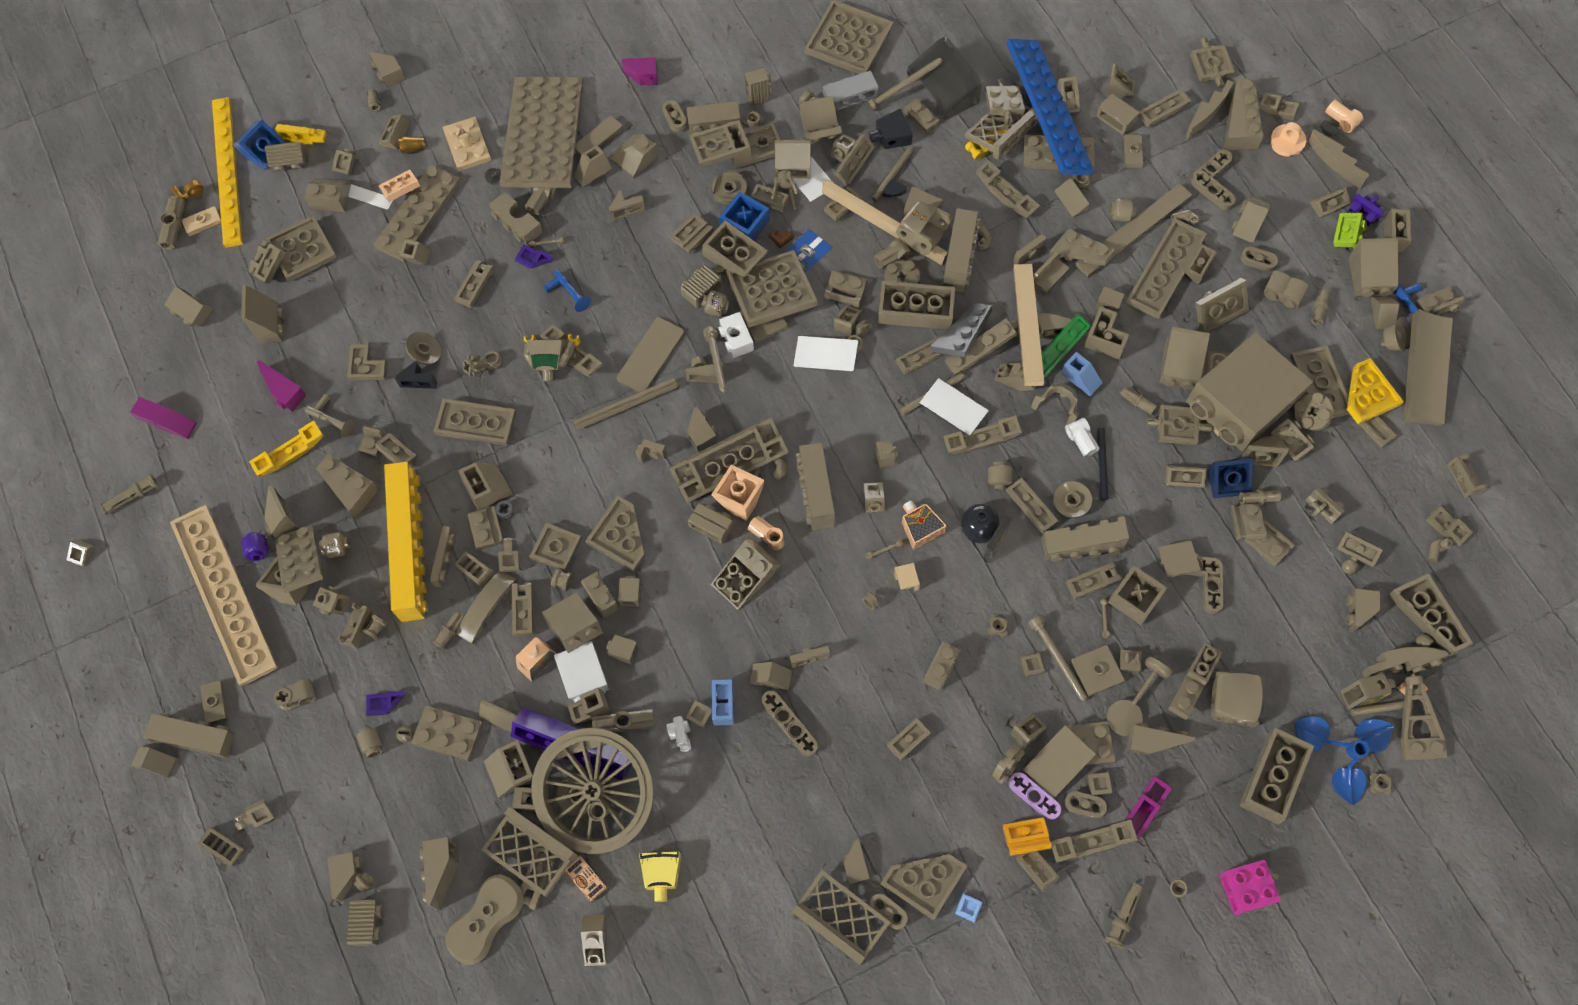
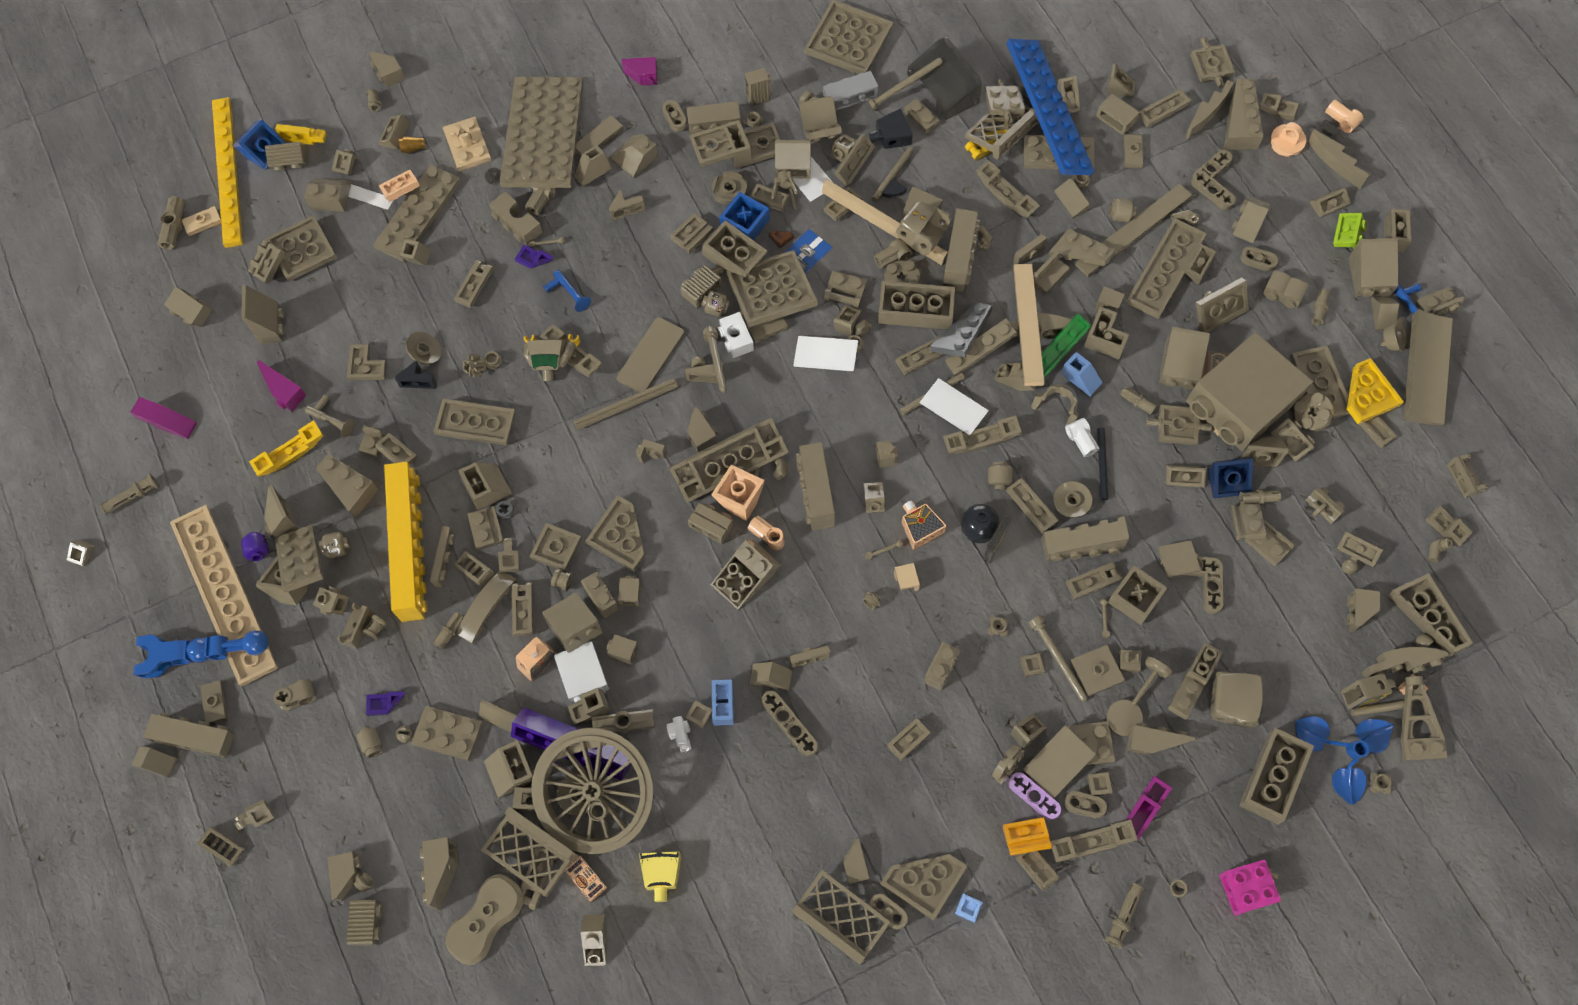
(181, 652): none -> blue piece
(192, 189): pearl gold plate -> none
(1368, 206): dark purple hips -> none

